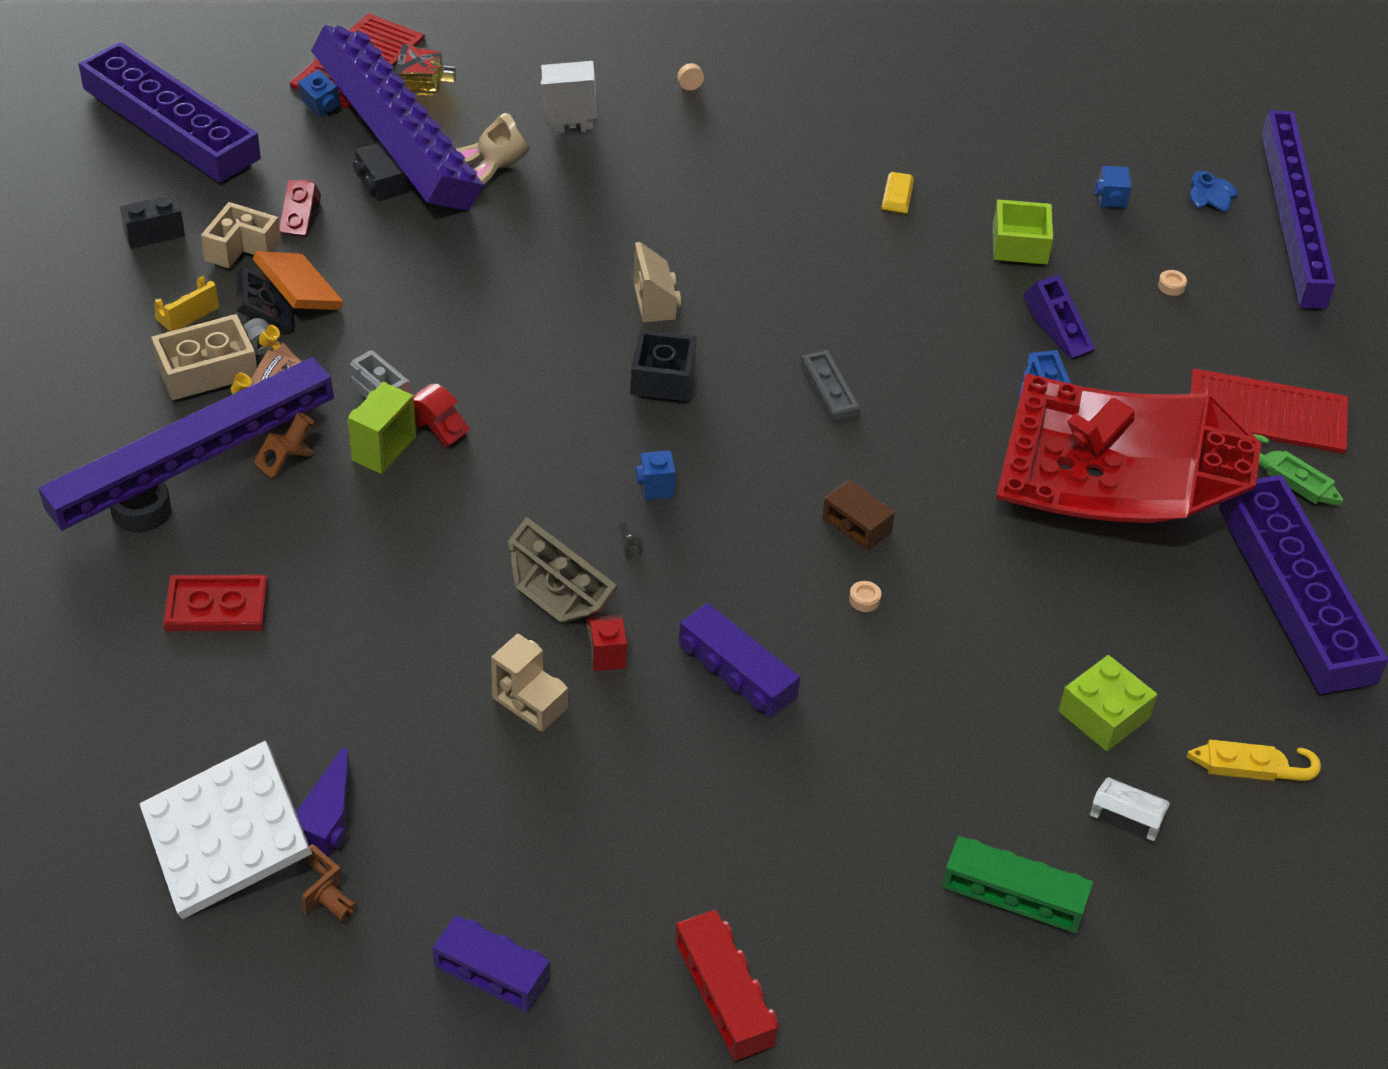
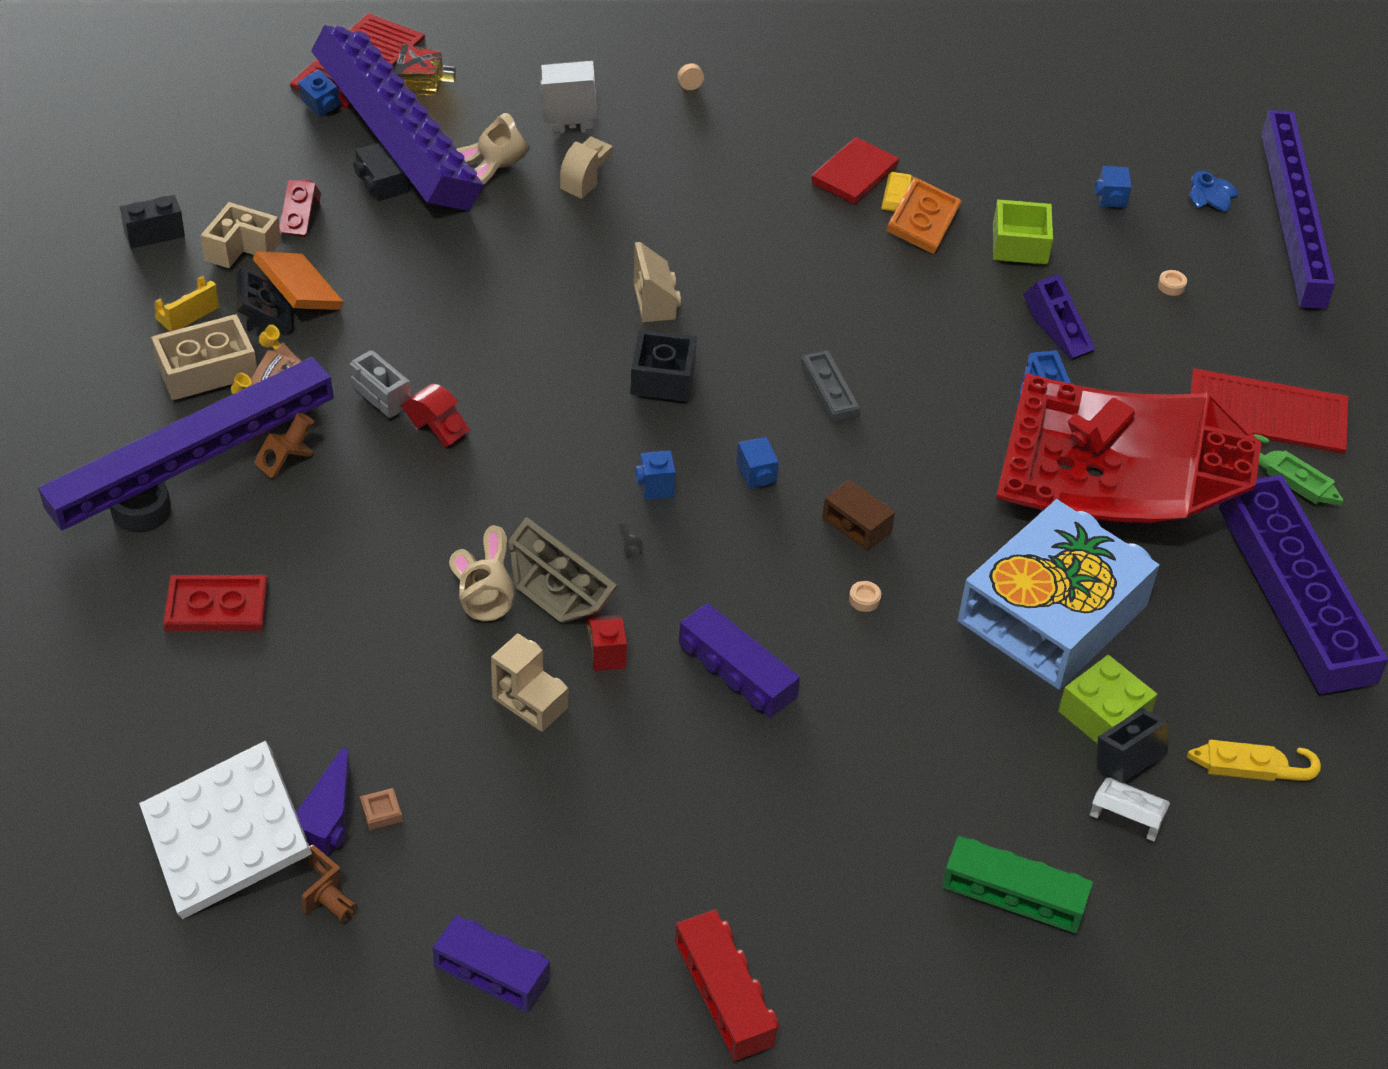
(170, 111): dark purple brick -> none
(253, 330): light grey wheel -> none
(381, 809): none -> nougat tile
(382, 427): lime piece -> none
(484, 584): none -> tan piece
(581, 164): none -> tan brick
(757, 462): none -> blue brick
(855, 170): none -> red tile
(923, 215): none -> orange tile
(1058, 593): none -> light blue brick
(1132, 745): none -> black brick

